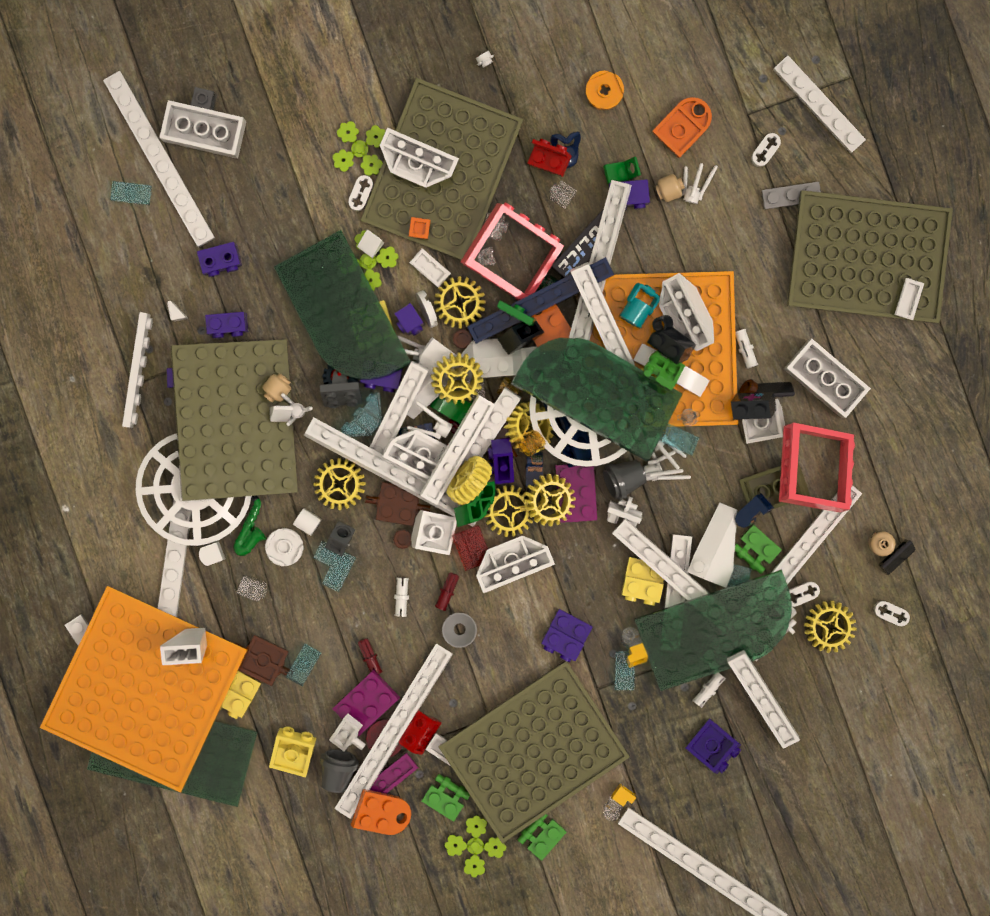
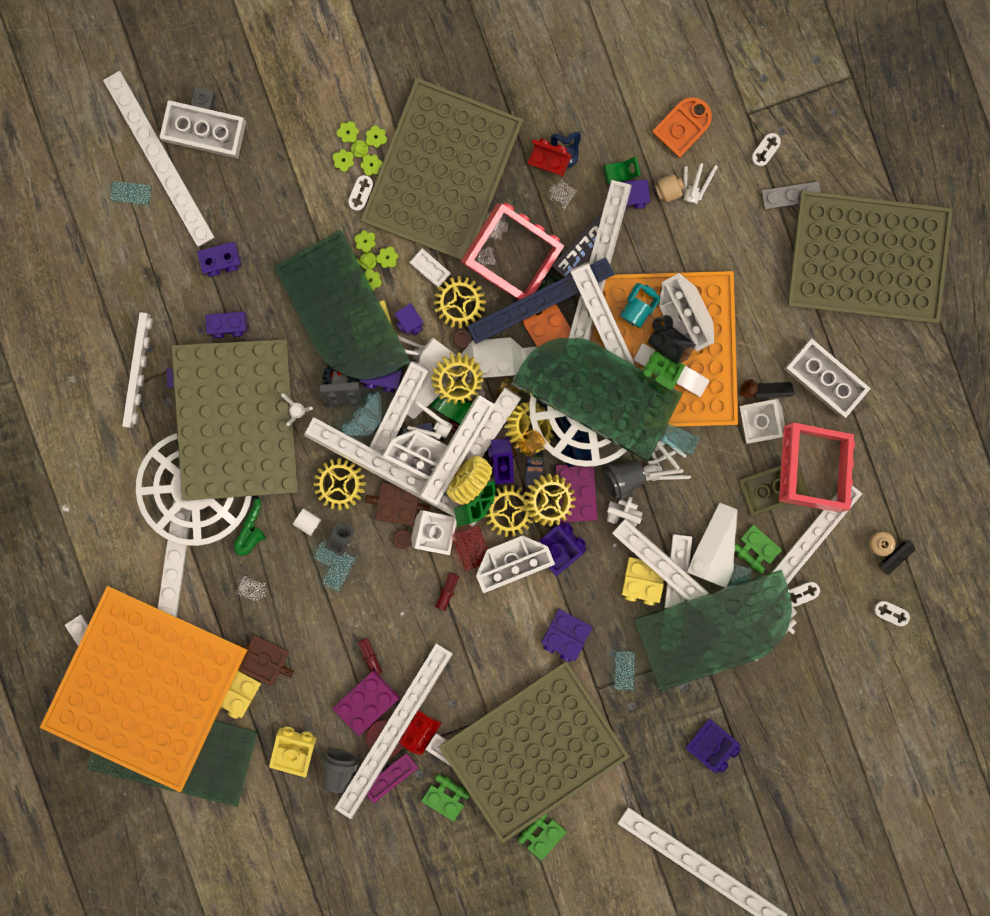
(175, 313): white slope -> none
(185, 647): white slope -> none
(211, 554): white piece -> none
(275, 387): tan head -> none
(280, 413): white slope -> none
(284, 547): white tile -> none
(303, 665): clear light blue plate -> none
(347, 734): white plate -> none
(370, 243): white slope -> none
(379, 812): orange plate -> none
(401, 597): white pin -> none
(416, 160): white wedge -> none
(419, 228): orange plate -> none
(427, 309): white tile -> none
(459, 640): light grey piece -> none
(475, 846): lime plant -> none
(484, 59): white plate -> none
(517, 312): green plate -> none
(520, 336): black brick -> none
(563, 546): none -> dark purple plate
(606, 79): light orange plate -> none
(617, 801): leg -> none
(635, 647): leg -> none
(689, 417): clear plate -> none
(709, 689): white pin -> none
(746, 348): white pin -> none
(749, 512): dark blue leg -> none
(753, 405): black brick -> none
(763, 699): white plate -> none
(819, 104): white plate -> none
(834, 619): light yellow gear -> none
(909, 299): white tile -> none

